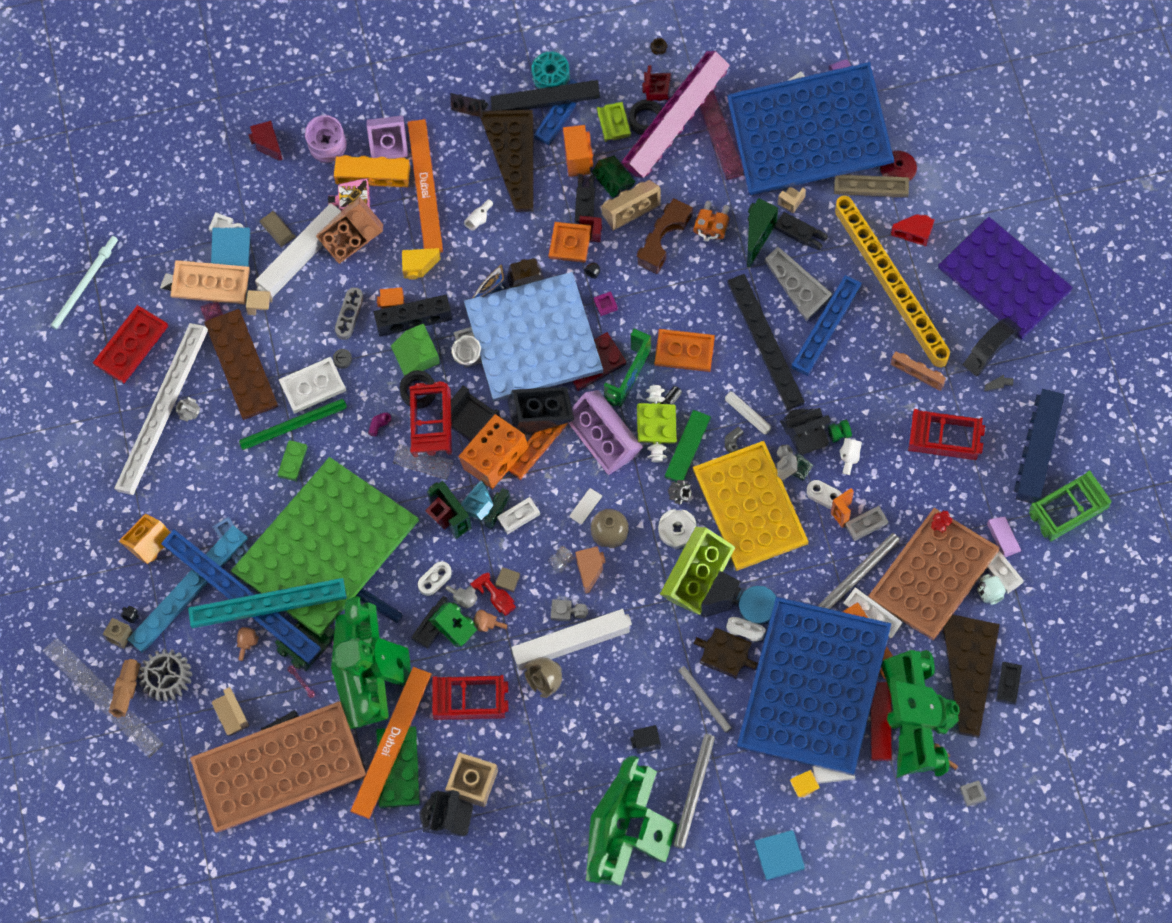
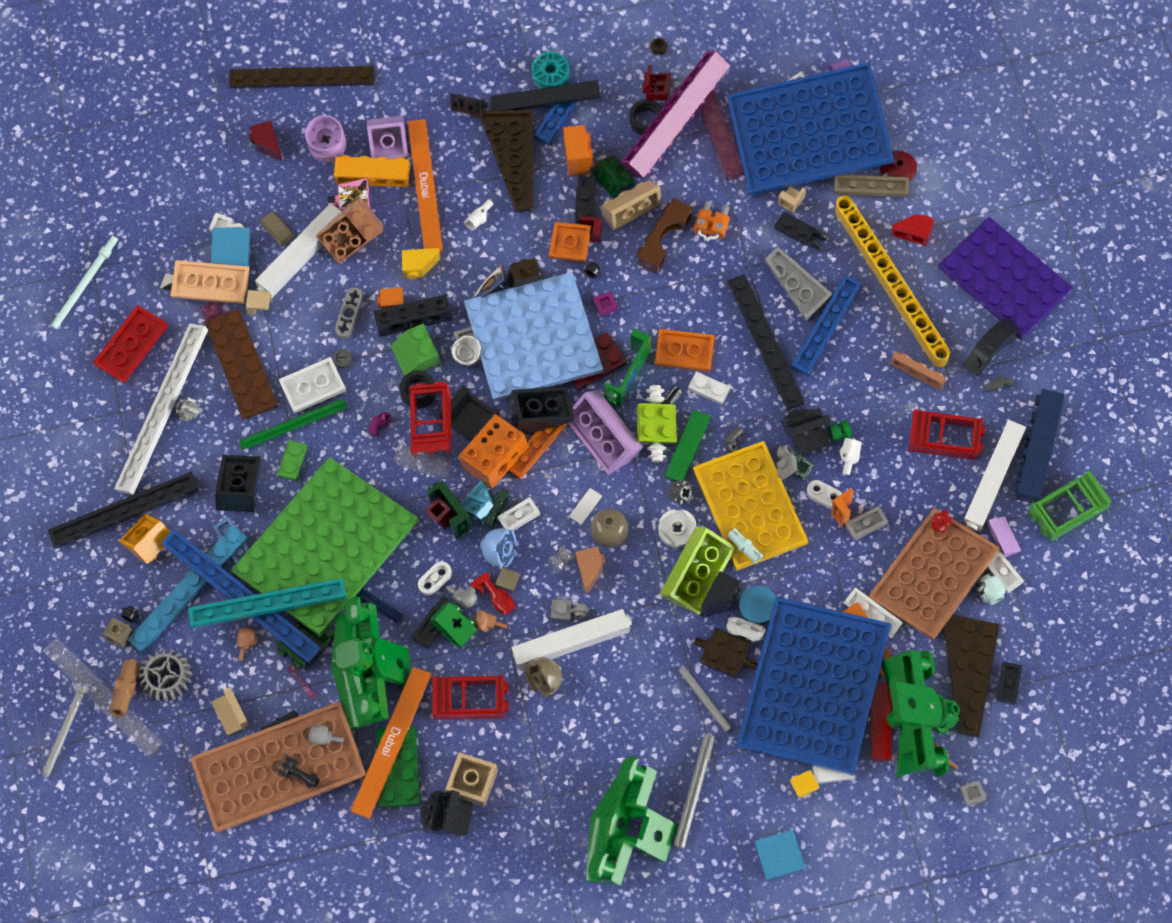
(64, 729): none -> light grey bar
(123, 510): none -> black plate
(237, 483): none -> black slope
(301, 77): none -> dark brown plate
(311, 780): none -> black hinge
(320, 735): none -> light grey piece
(498, 547): none -> light blue cylinder
(613, 121): lime plate -> none
(645, 739): black brick -> none
(709, 388): none -> white plate
(744, 545): none -> light aqua pin
(748, 413): white axle -> none
(761, 224): dark green slope -> none
(860, 572): light grey axle -> none
(994, 476): none -> white brick

